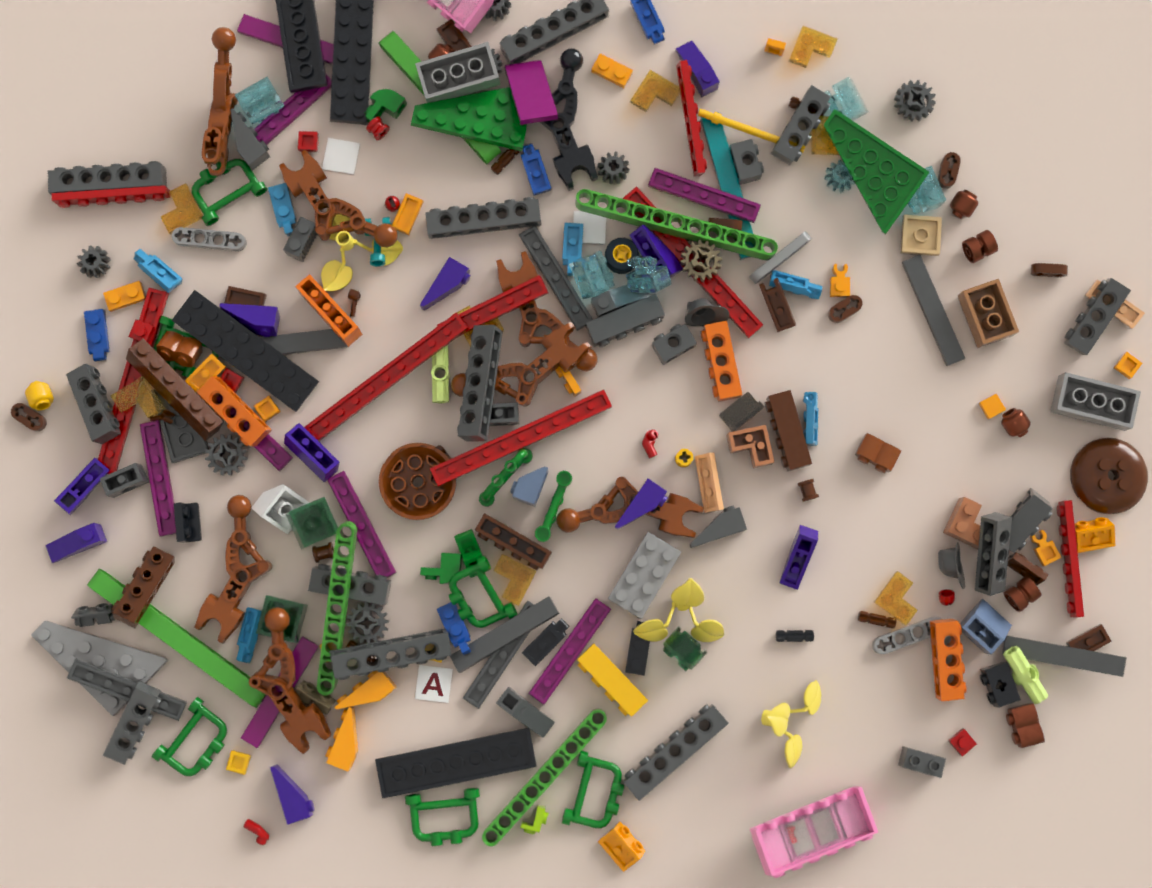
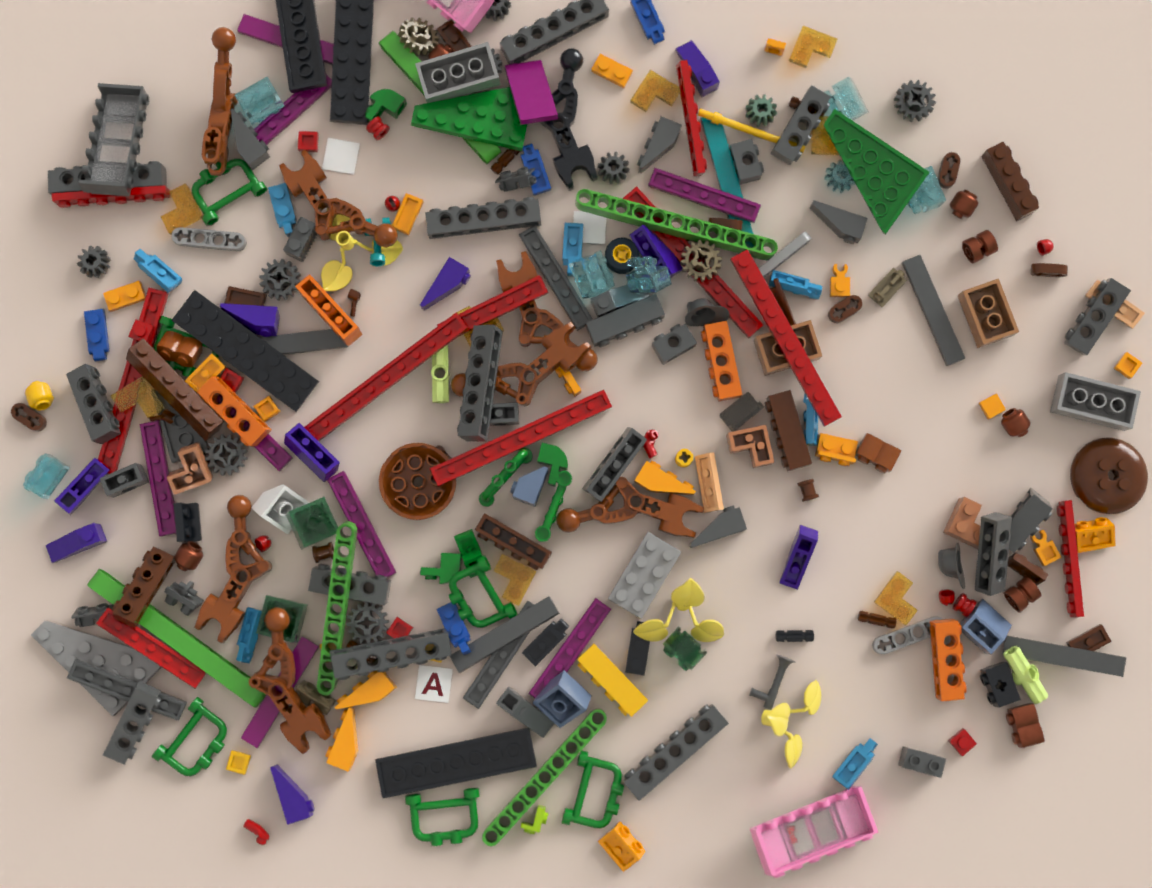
(45, 476): none -> clear light blue brick
(115, 140): none -> window
(152, 649): none -> red plate
(185, 594): none -> dark grey hips
(188, 556): none -> copper head
(194, 470): none -> nougat brick
(263, 543): none -> red hinge
(272, 278): none -> dark grey gear
(399, 628): none -> red plate
(418, 36): none -> dark tan gear
(522, 176): none -> dark grey hinge
(554, 457): none -> green brick
(562, 699): none -> sand blue slope
(614, 464): none -> dark grey brick
(644, 502): dark purple slope -> none
(658, 481): none -> light orange slope
(662, 141): none -> dark grey slope
(763, 116): none -> sand green gear
(770, 698): none -> dark grey piece
(771, 356): none -> medium nougat brick
(785, 338): none -> red plate
(836, 449): none -> light orange bracket
(841, 222): none -> dark grey slope
(855, 764): none -> dark azure hinge
(888, 287): none -> dark tan hinge
(921, 235): tan plate -> none
(964, 605): none -> red wheel
(1010, 181): none -> reddish brown brick
(1045, 246): none -> red hinge

